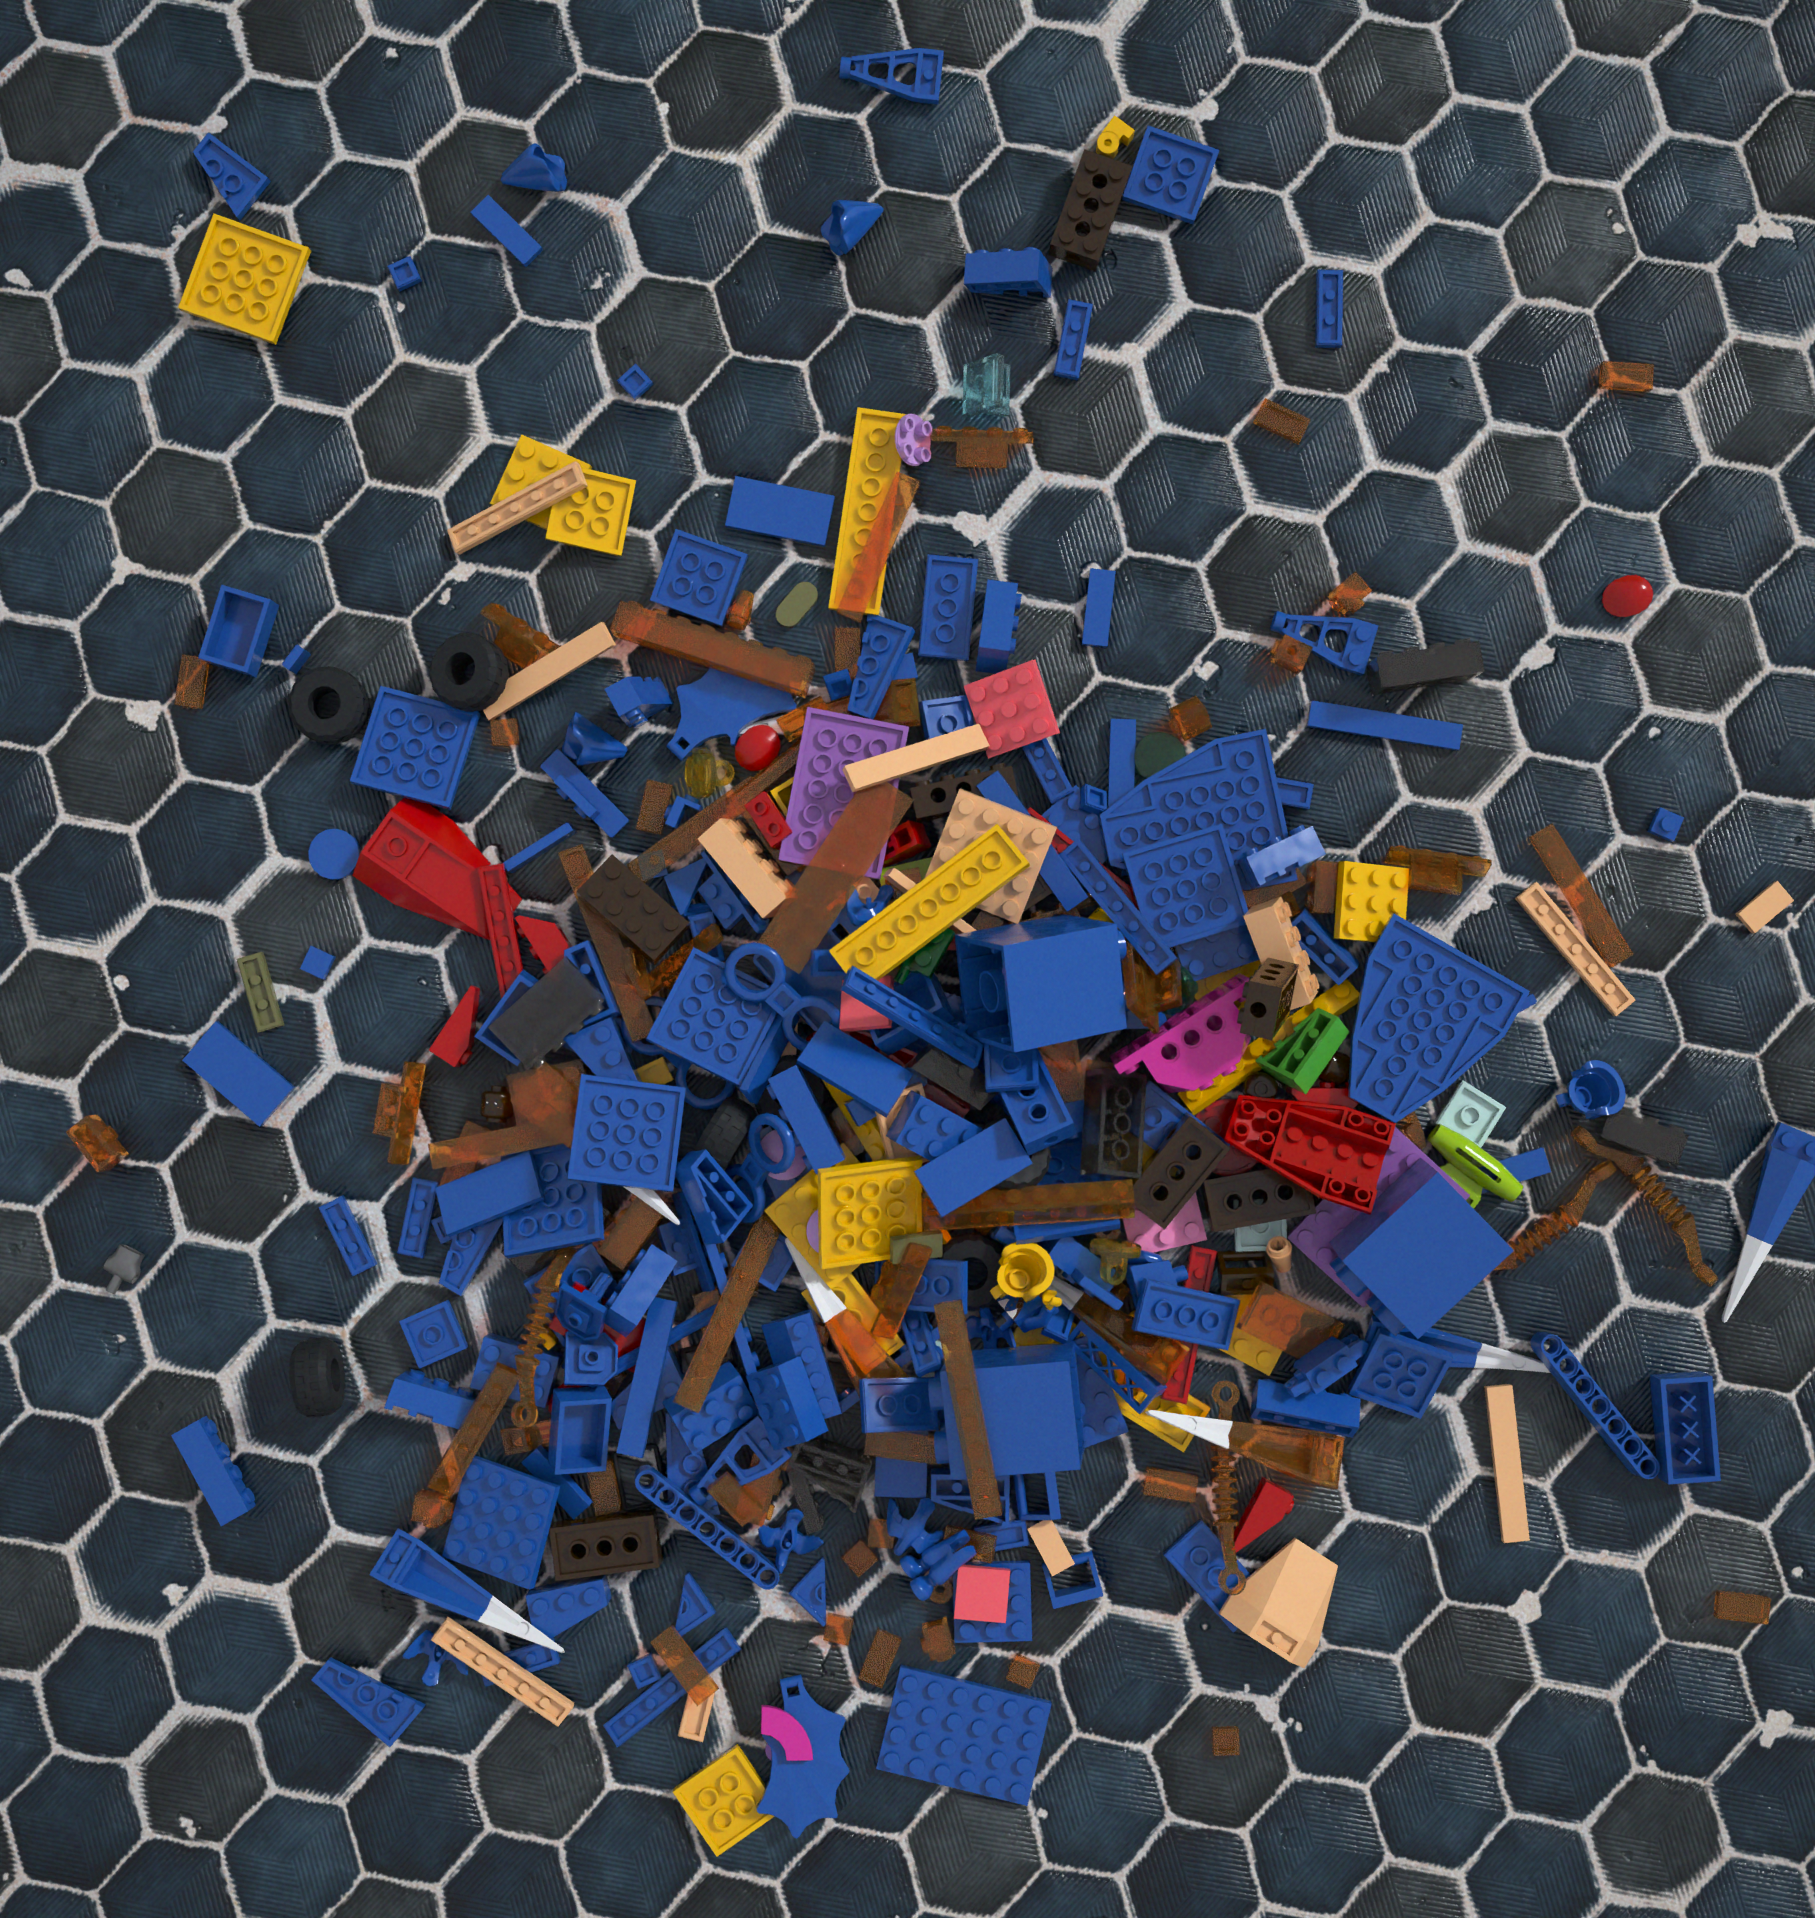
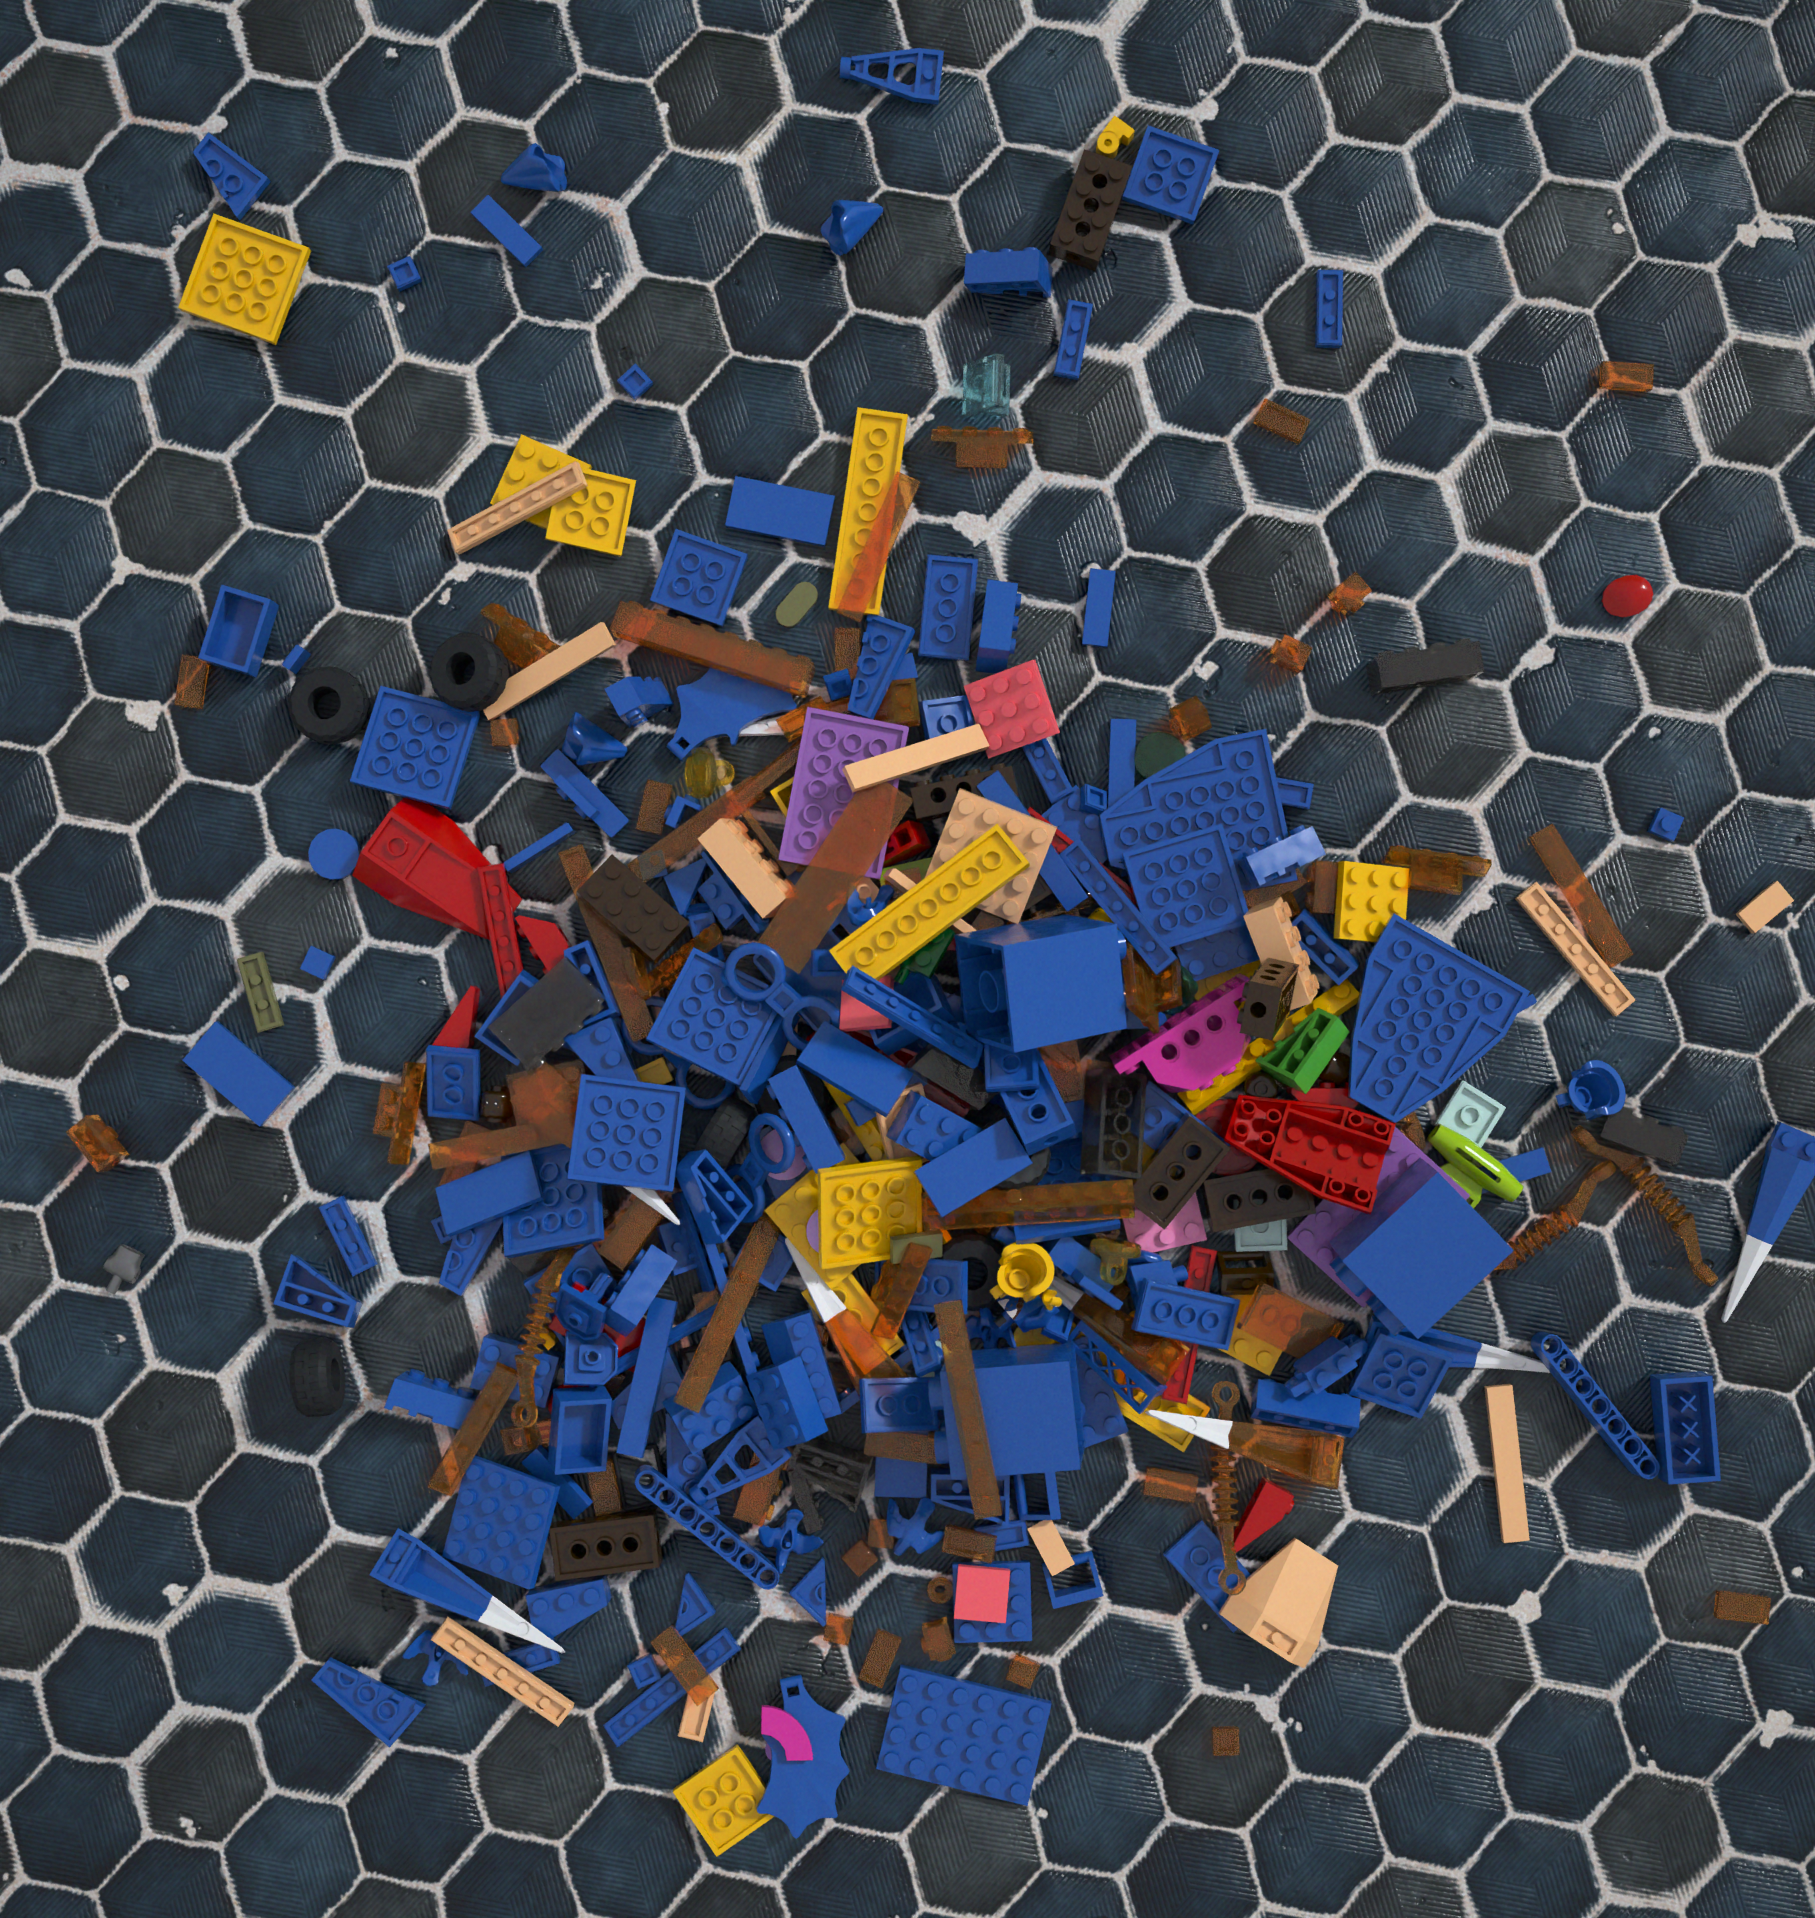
(214, 1470): blue brick -> none
(316, 1295): none -> blue wedge
(418, 1217): blue tile -> none
(432, 1508): clear orange brick -> none
(433, 1334): blue plate -> none
(453, 1082): none -> blue tile
(734, 1498): clear orange tile -> none
(741, 610): clear orange cone -> none
(757, 747): red hat -> none
(768, 819): red bracket -> none
(913, 439): lavender dish -> none
(941, 1562): blue piece -> none
(1280, 1253): light nougat cone -> none
(1357, 645): blue plate -> none
(1384, 725): blue tile -> none

